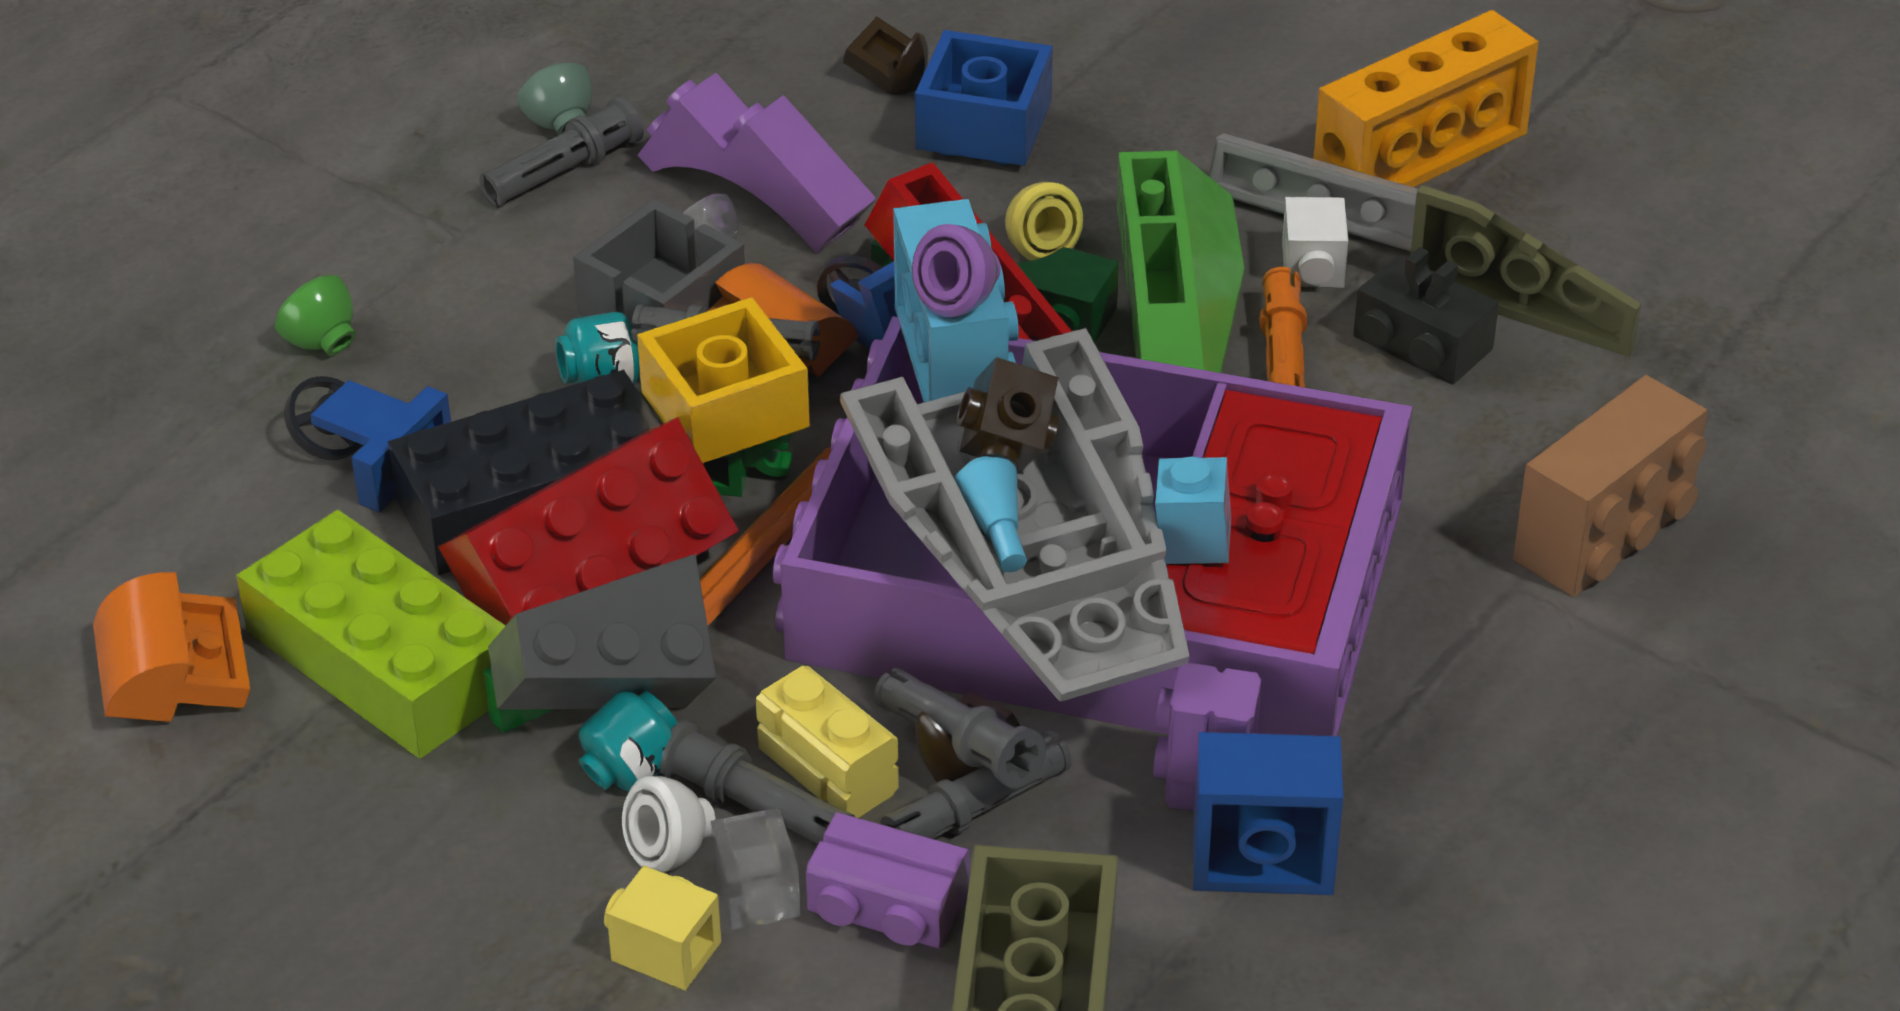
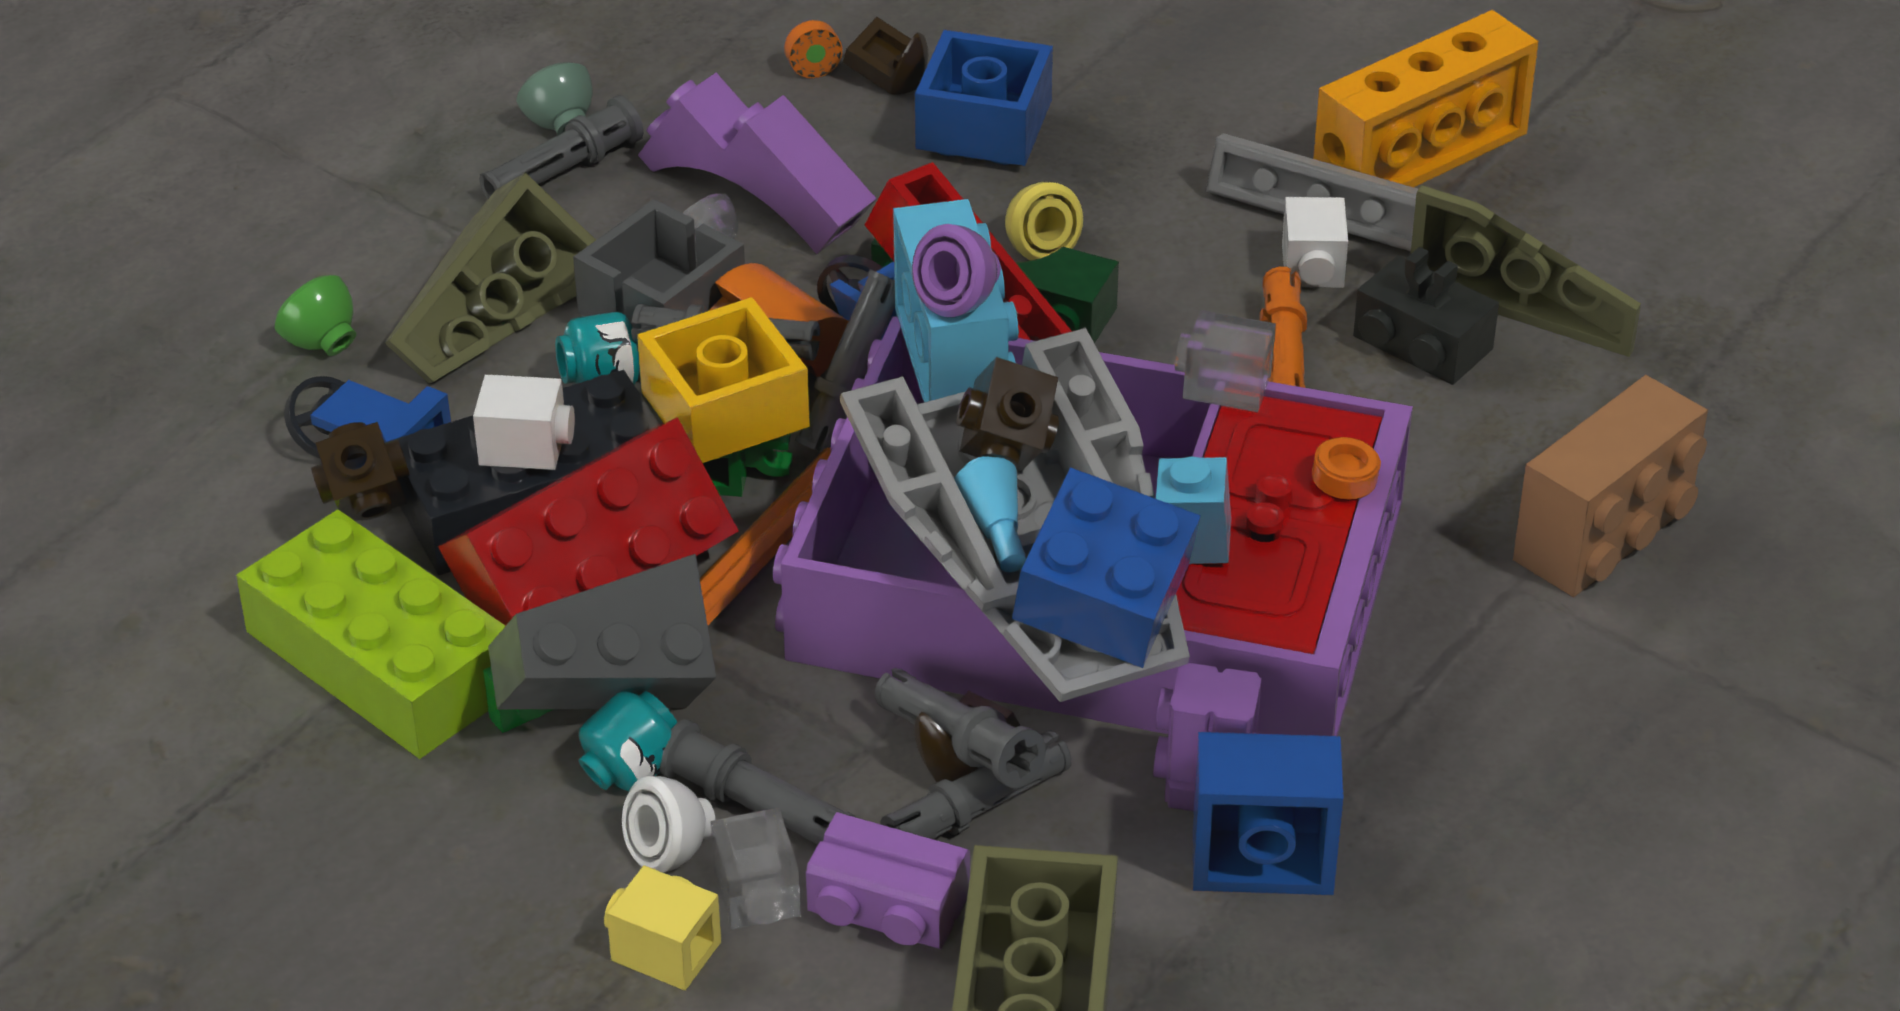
(167, 650): orange brick -> none
(361, 471): none -> dark brown brick
(493, 280): none -> olive wedge
(522, 422): none -> white brick
(813, 49): none -> orange tile
(827, 742): light yellow brick -> none
(850, 359): none -> dark grey pin
(1105, 567): none -> blue brick
(1178, 259): bright green wedge -> none
(1226, 360): none -> clear brick
(1346, 468): none -> orange tile

